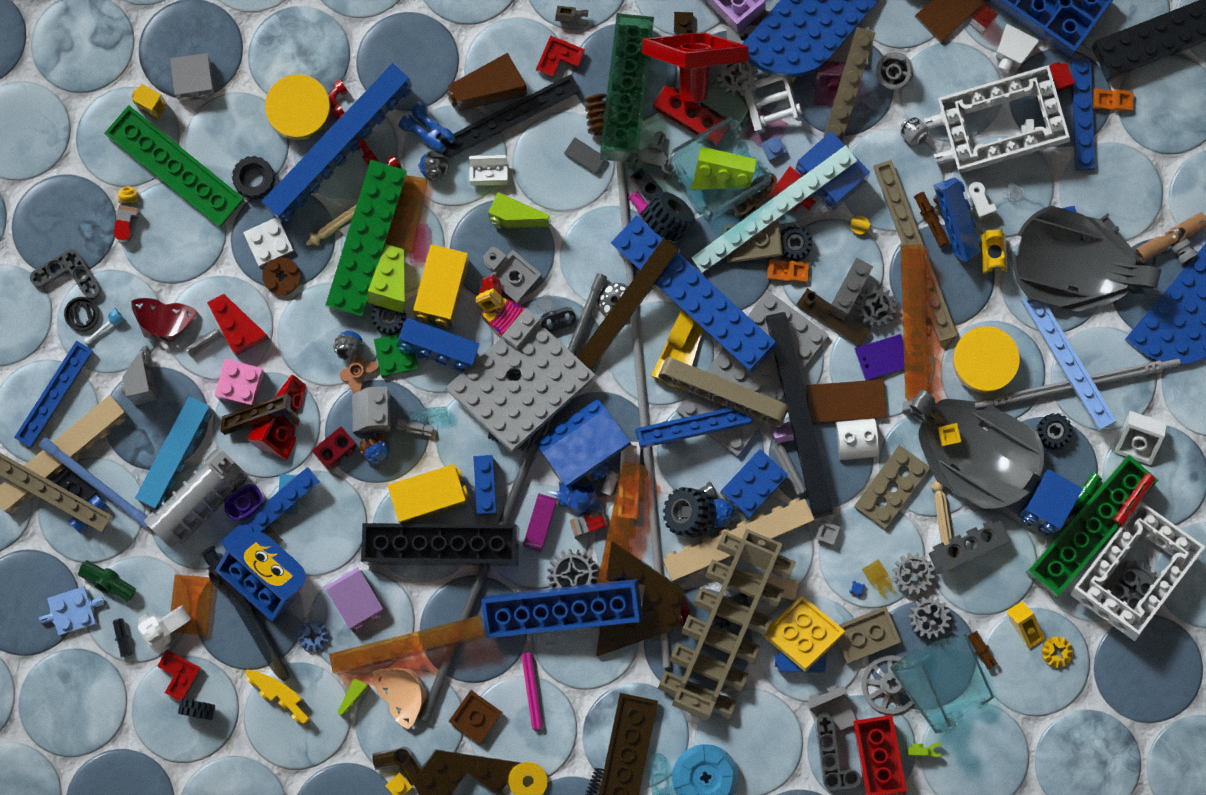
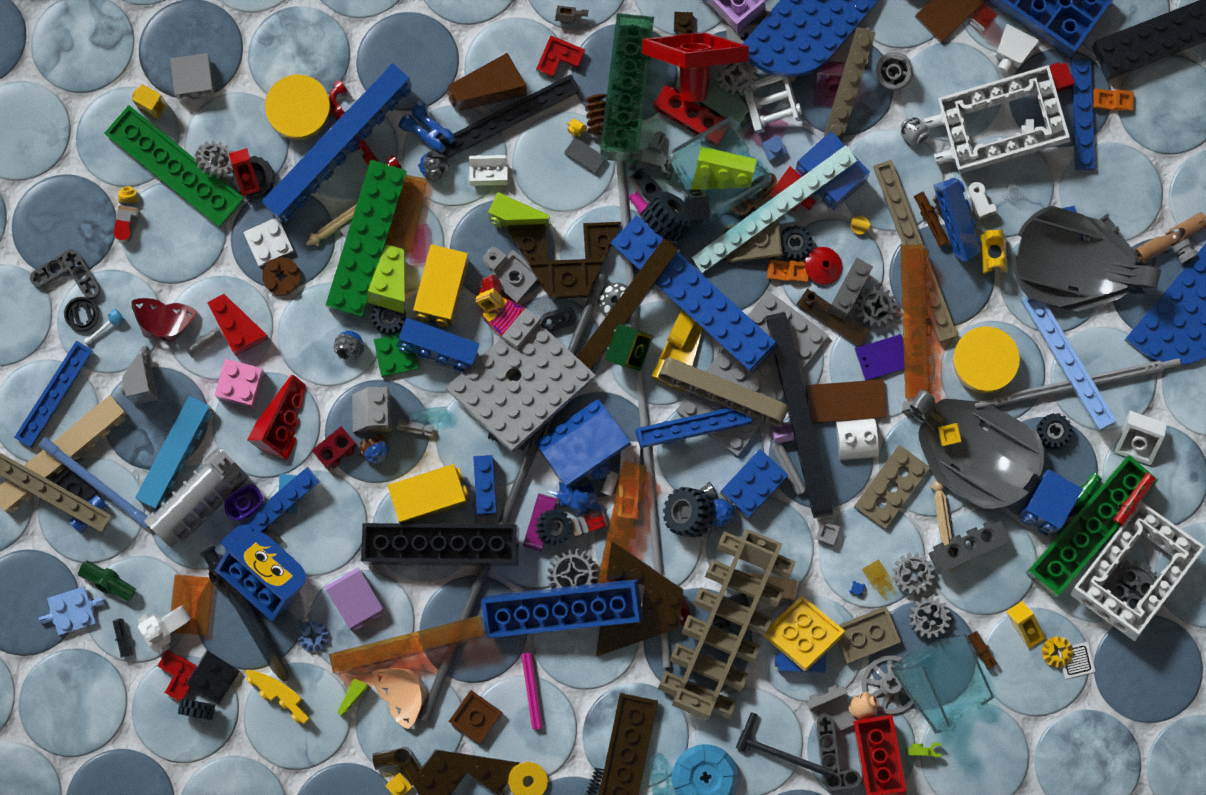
(205, 156): none -> light grey gear
(212, 677): none -> black plate
(244, 171): none -> red slope
(259, 413): dark brown piece -> none
(357, 372): nougat animal -> none
(553, 517): none -> black bush
(565, 277): none -> dark brown wing
(576, 127): none -> yellow plate
(629, 347): none -> dark green brick
(697, 204): none -> black slope
(747, 741): none -> black bar
(772, 526): tan brick -> none
(815, 268): none -> red dish
(863, 706): none -> light nougat head
(1081, 661): none -> white sticker

